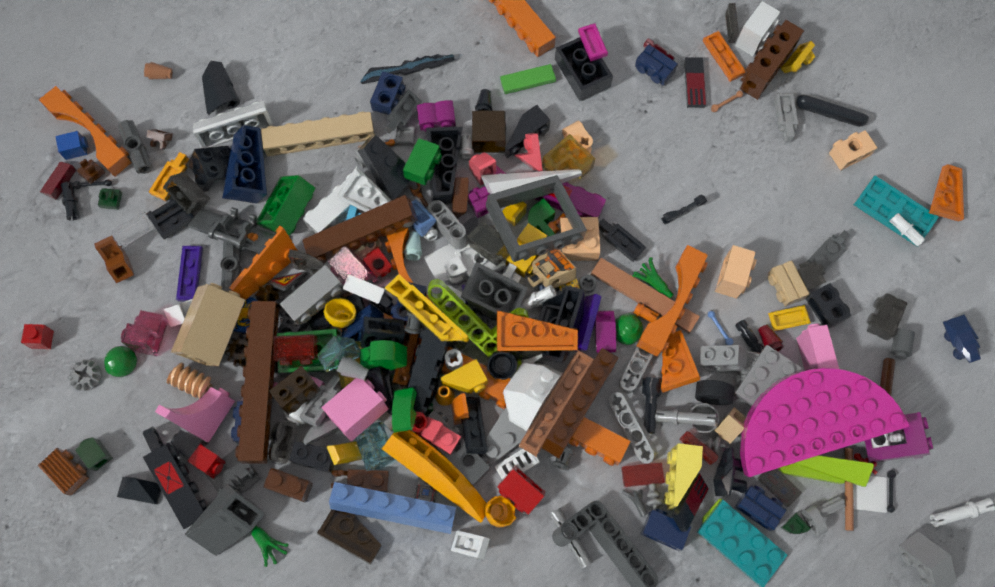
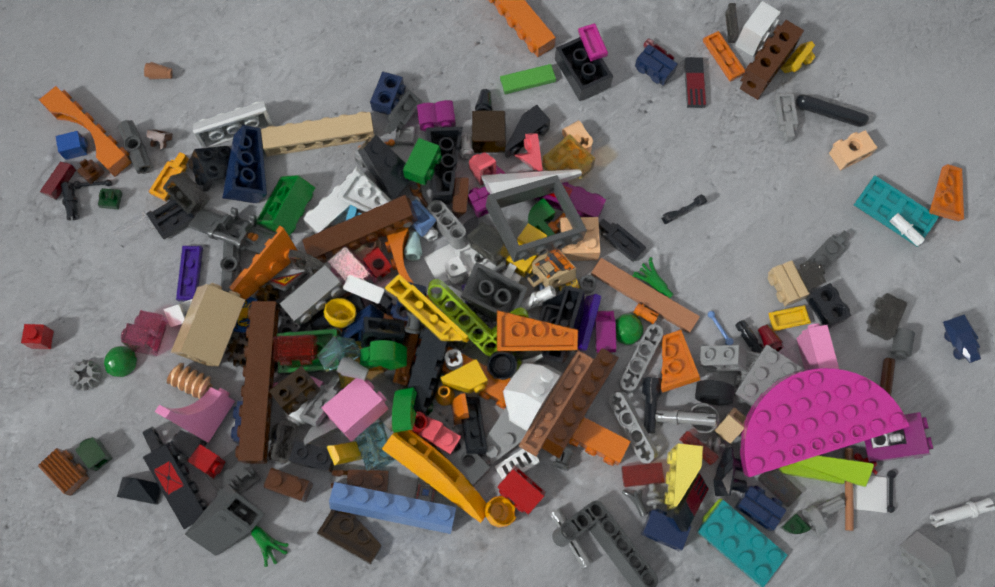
(115, 259): dark orange brick -> none
(218, 88): black panel -> none
(382, 382): black piece -> none
(407, 67): black sword -> none
(470, 545): white slope -> none
(515, 212): yellow panel -> none
(657, 332): orange arch -> none
(714, 108): nougat hinge -> none
(735, 272): light nougat brick -> none

